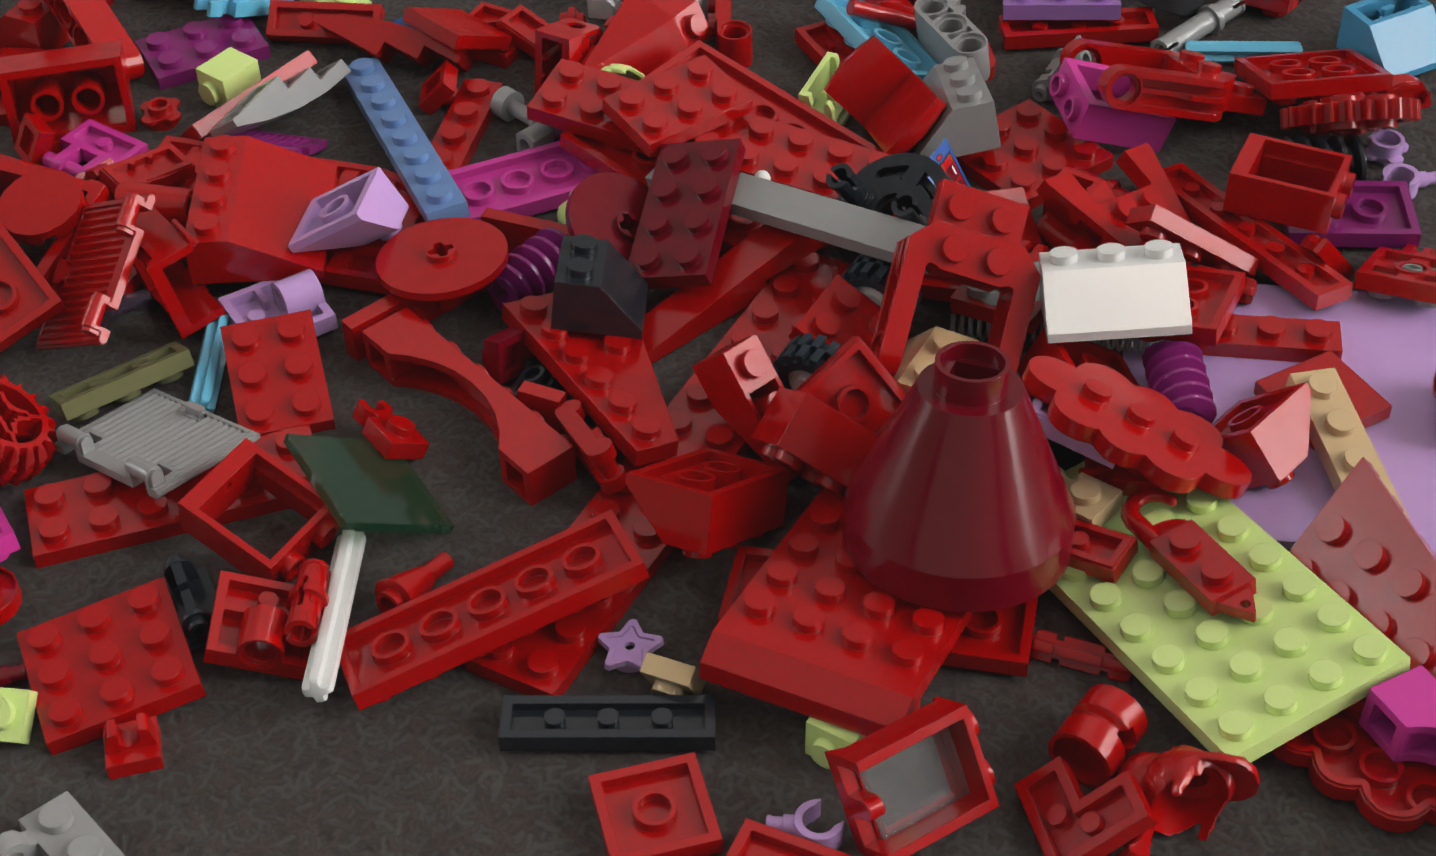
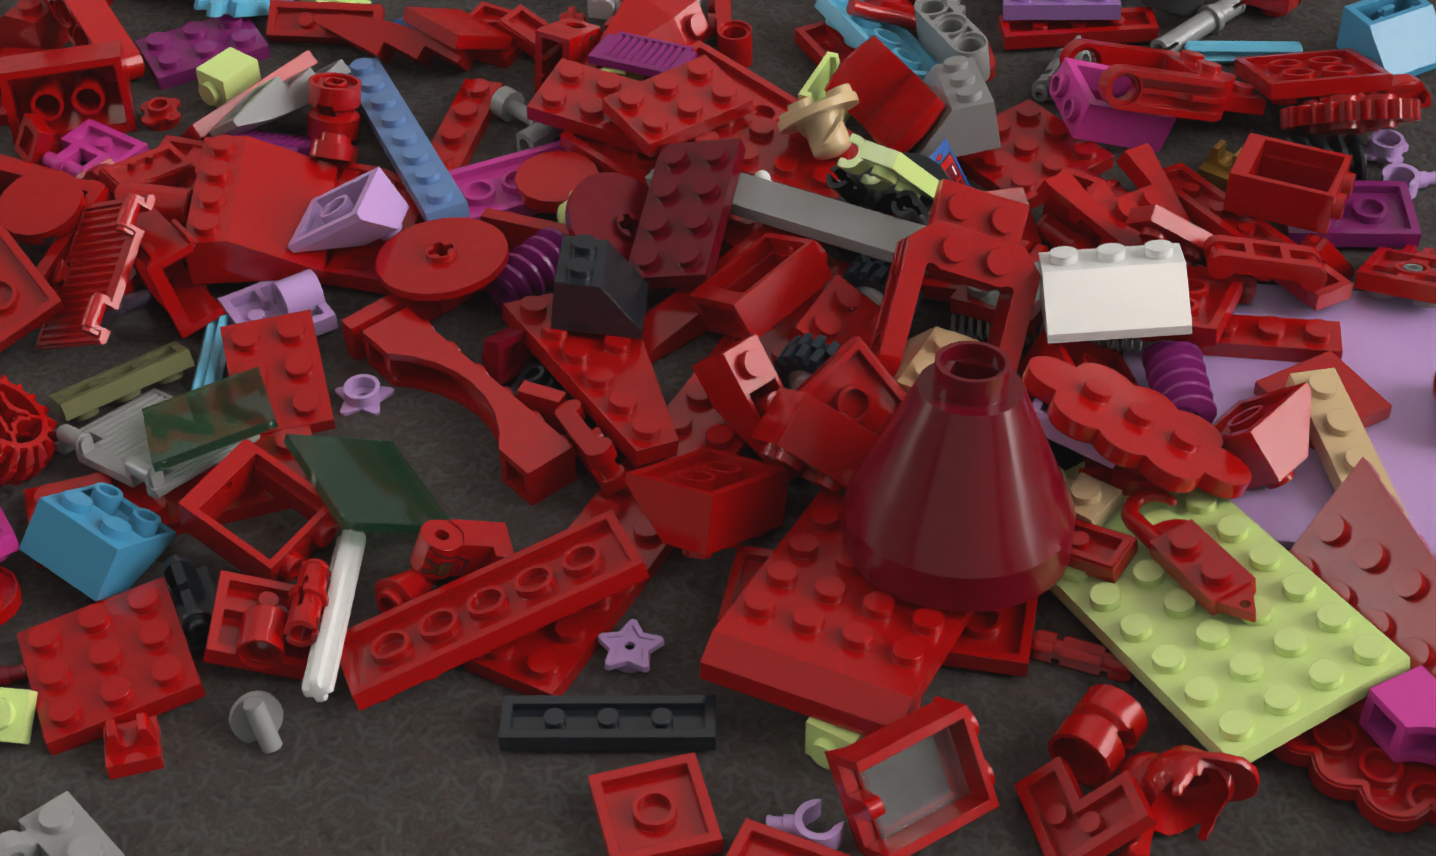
(95, 539): none -> dark azure slope
(208, 418): none -> piece
(258, 718): none -> light grey plate
(334, 103): none -> red wheel
(334, 147): none -> red plate
(362, 394): none -> lavender plate
(390, 434): red plate -> none
(439, 88): red plate -> none
(458, 547): none -> red leg
(550, 177): none -> red tile
(639, 54): none -> magenta window
(671, 676): tan plate -> none
(762, 285): none -> red window
(821, 121): none -> tan plate
(888, 169): none -> yellowish green plate
(1218, 165): none -> pearl gold tile
(1264, 260): none -> red plate

